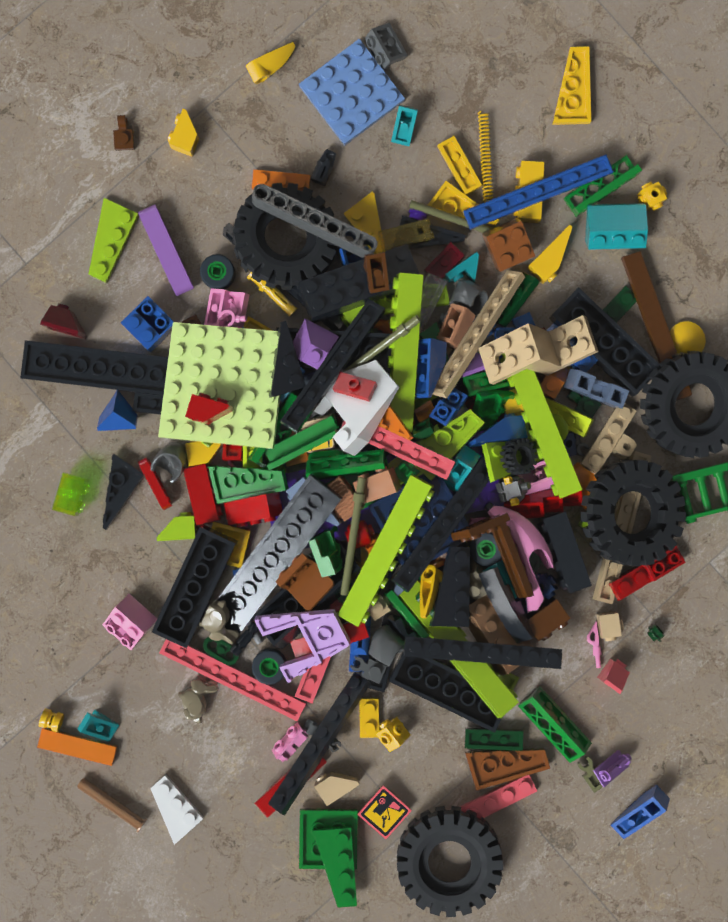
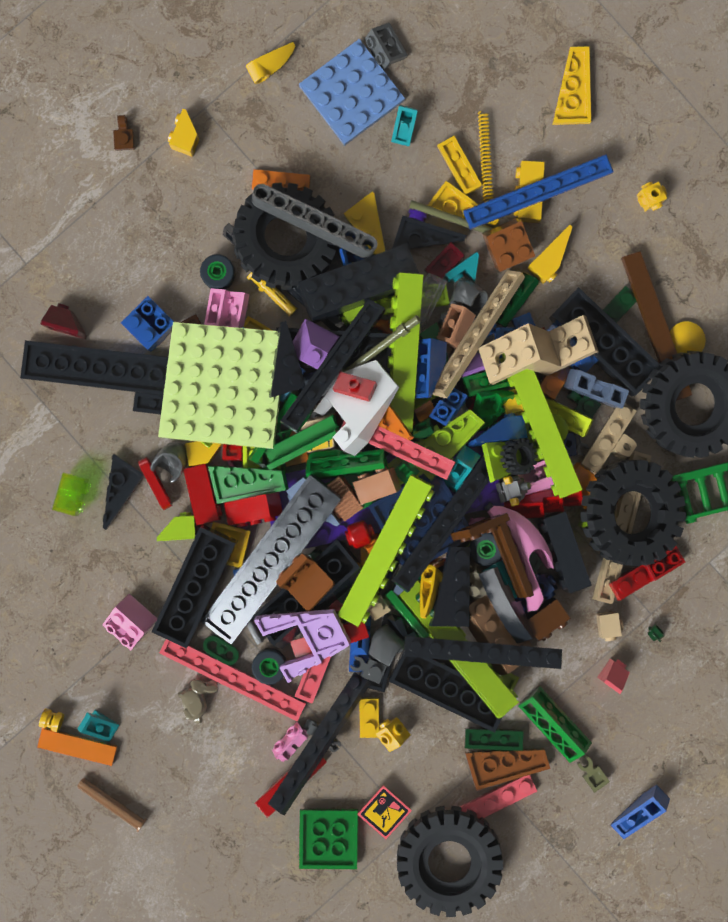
(111, 237): lime wing -> none
(117, 415): blue slope -> none
(165, 250): medium lavender beam -> none
(175, 808): white wing -> none
(205, 410): red slope -> none
(216, 620): dark tan animal -> none
(235, 318): bright pink piece -> none
(244, 639): black axle -> none
(323, 167): black hinge -> none
(327, 552): green slope -> none
(334, 785): tan slope -> none
(338, 860): green wing -> none
(359, 498): olive bar -> none
(376, 272): reddish brown slope -> none
(405, 234): clear yellow plate -> none
(596, 645): bright pink hand -> none
(604, 192): green fence -> none
(612, 767): medium lavender hinge -> none
(616, 226): teal slope -> none

